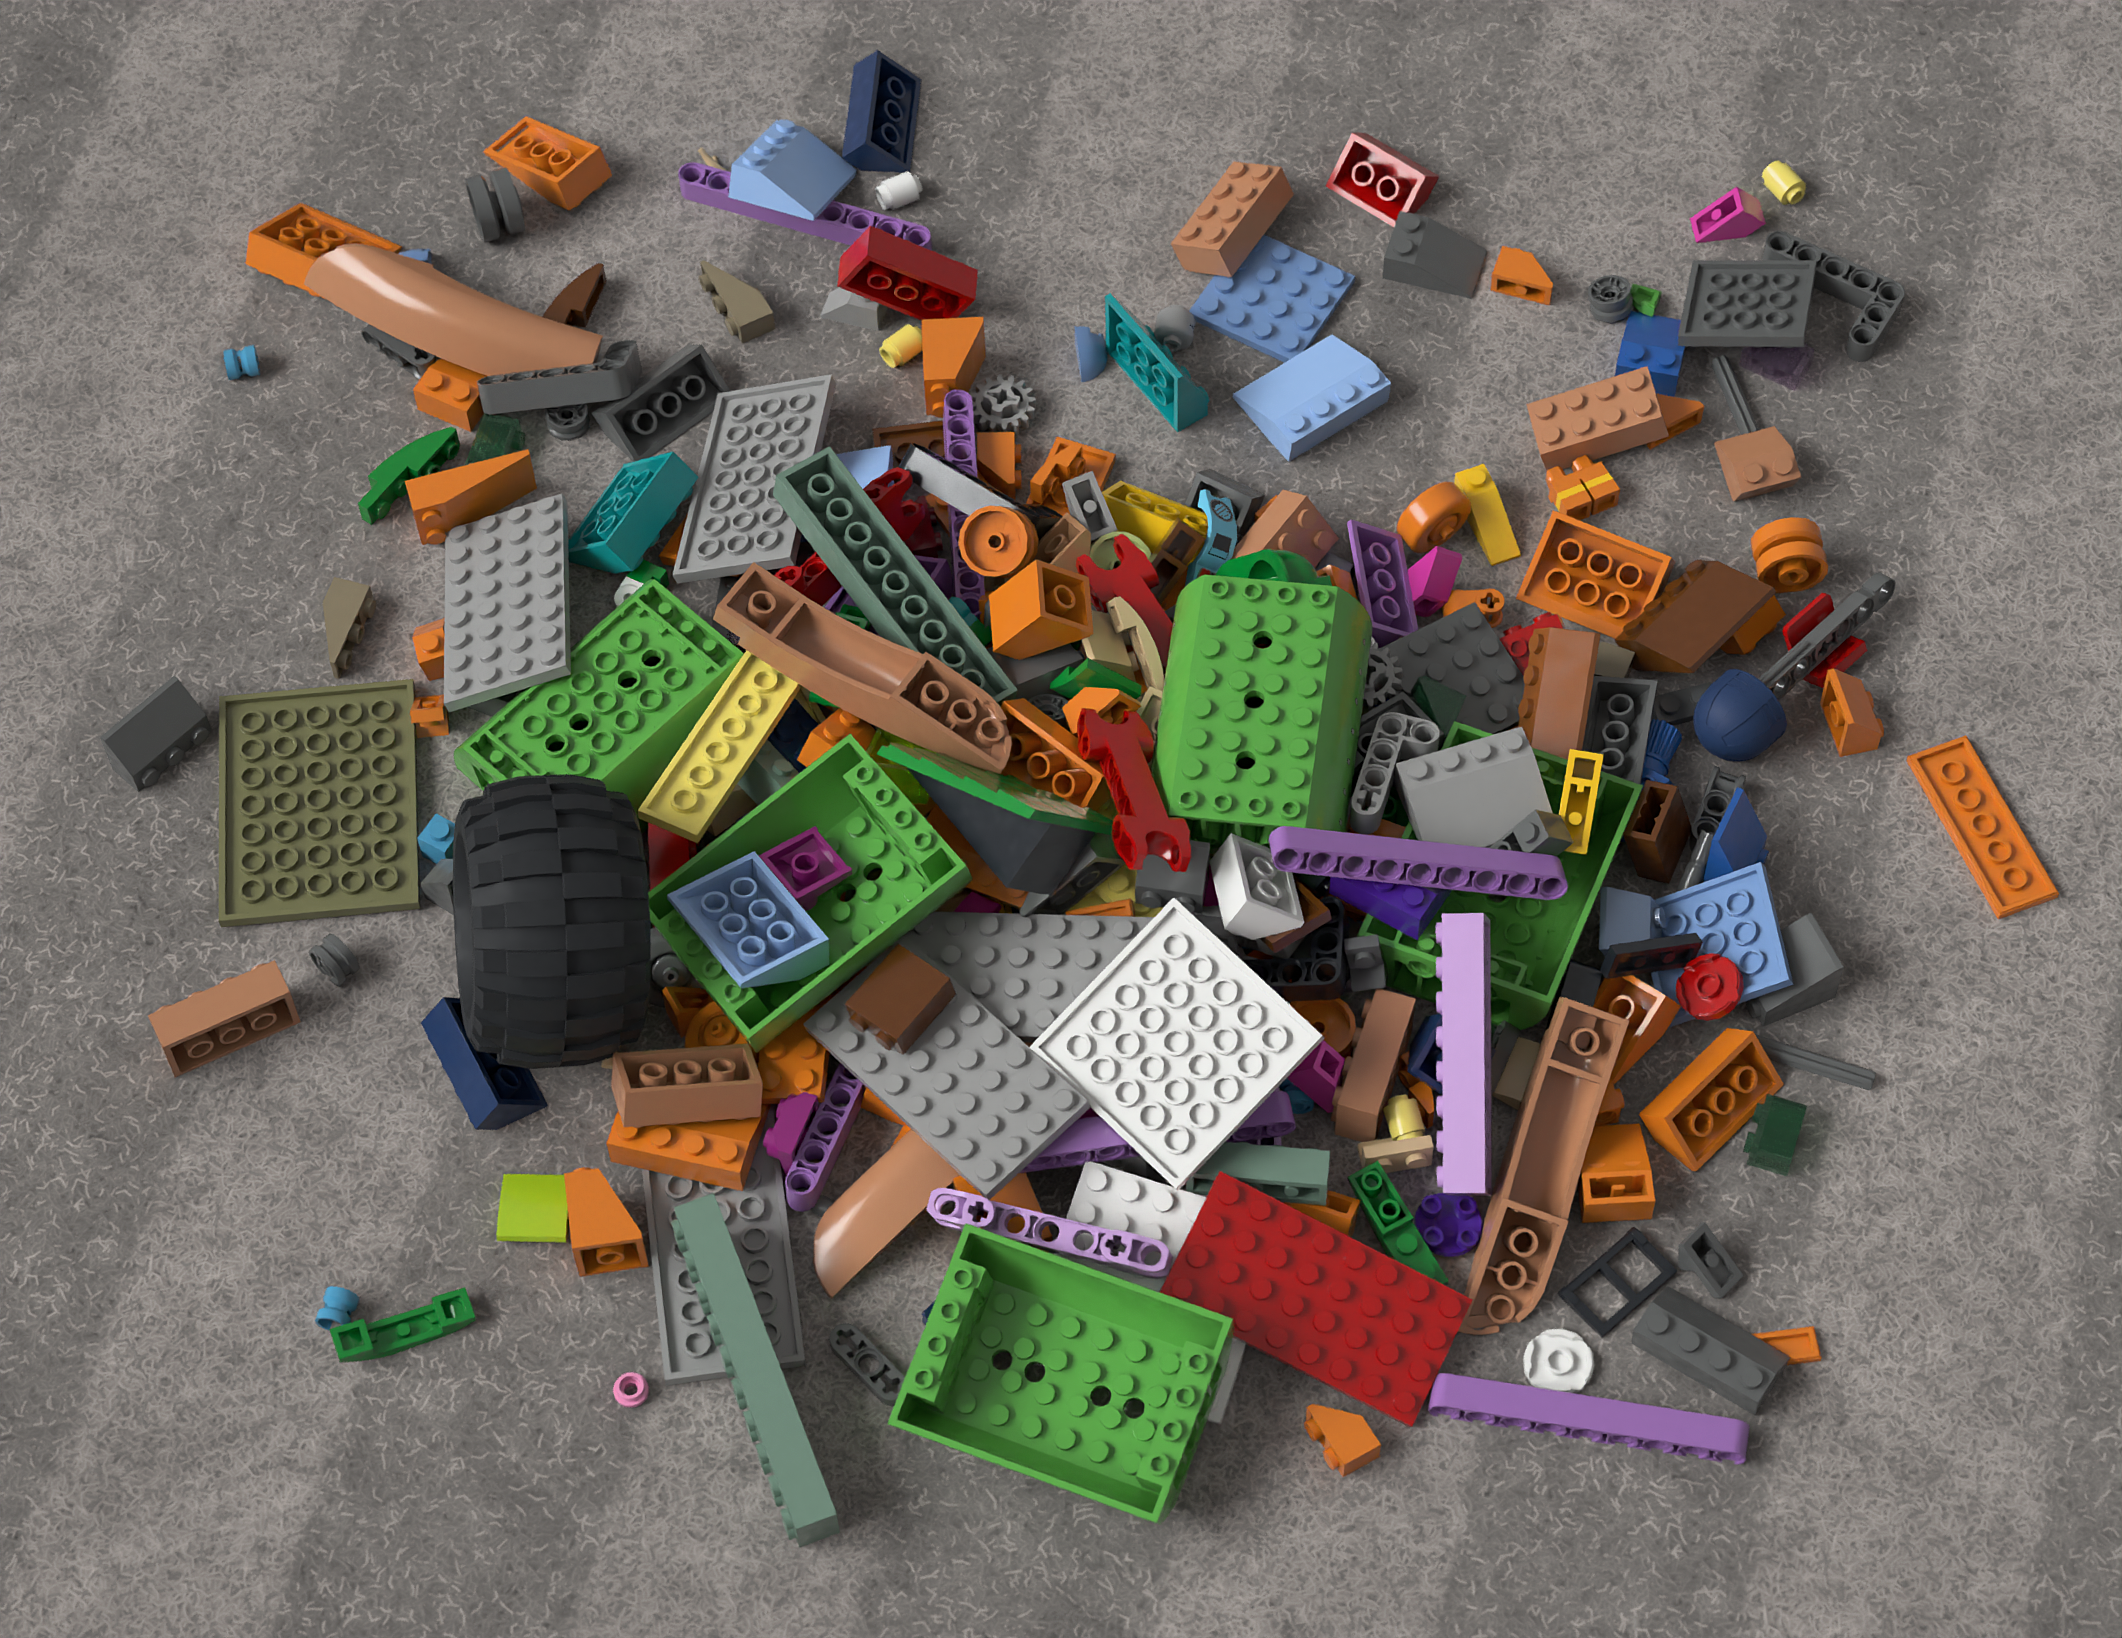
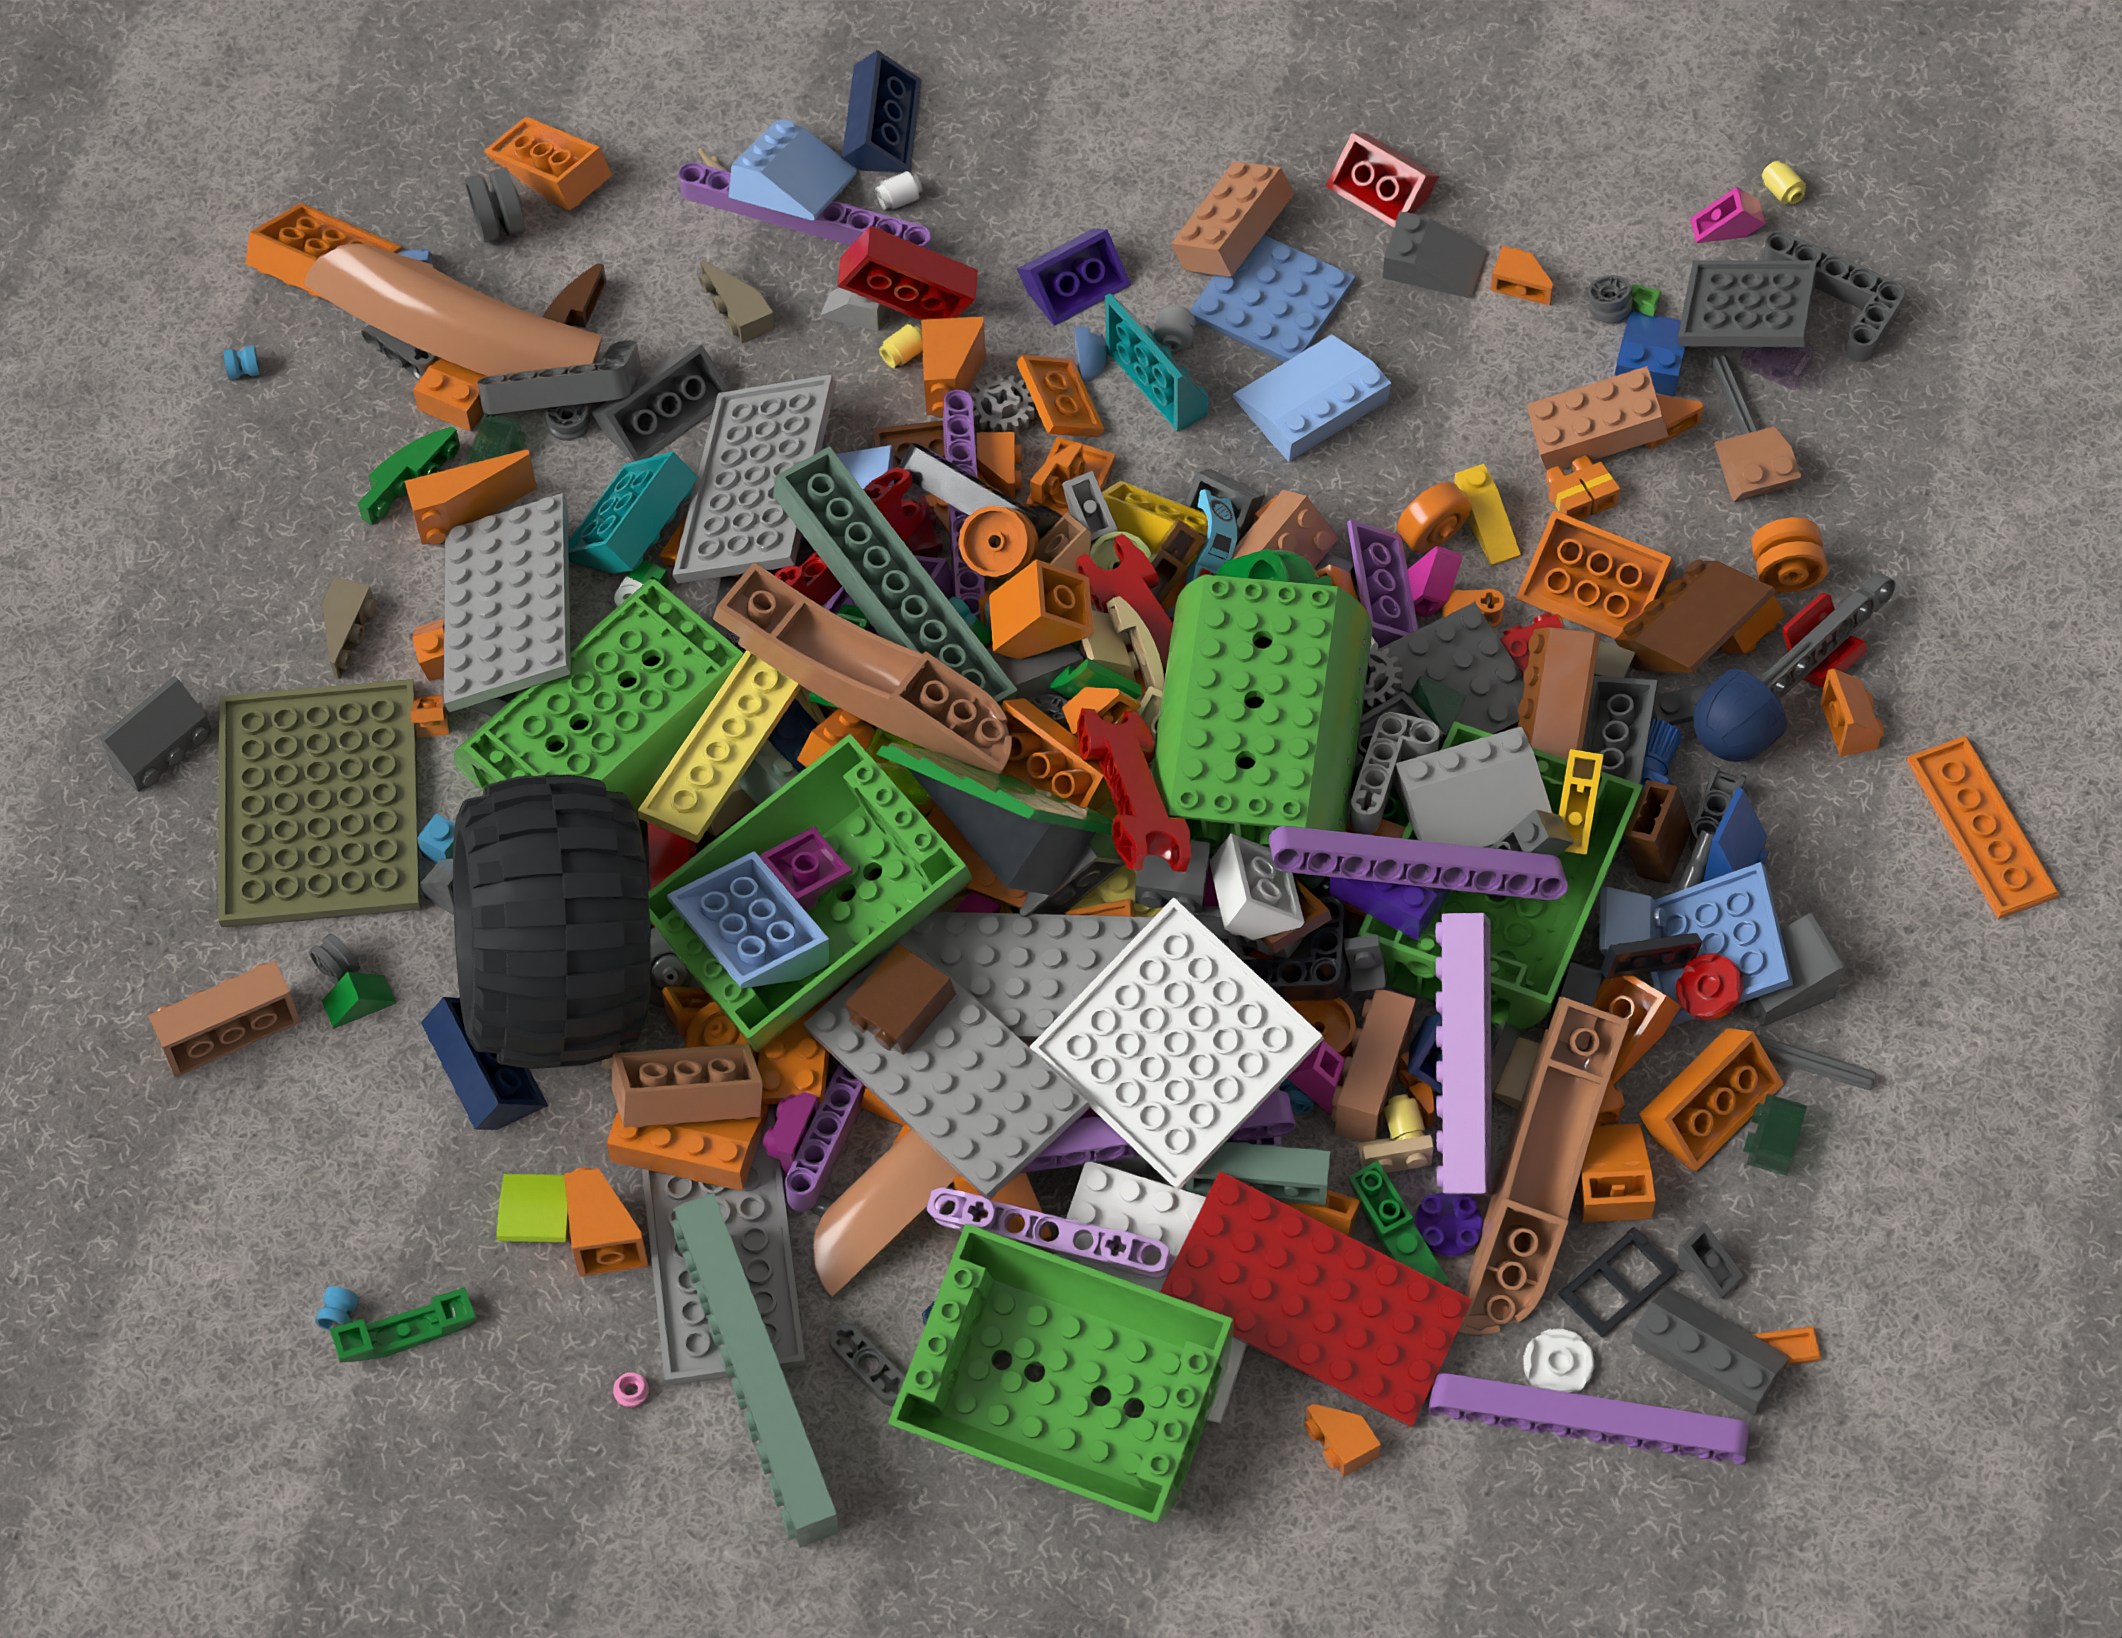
(357, 997): none -> green slope
(1060, 396): none -> orange plate
(1074, 275): none -> dark purple slope

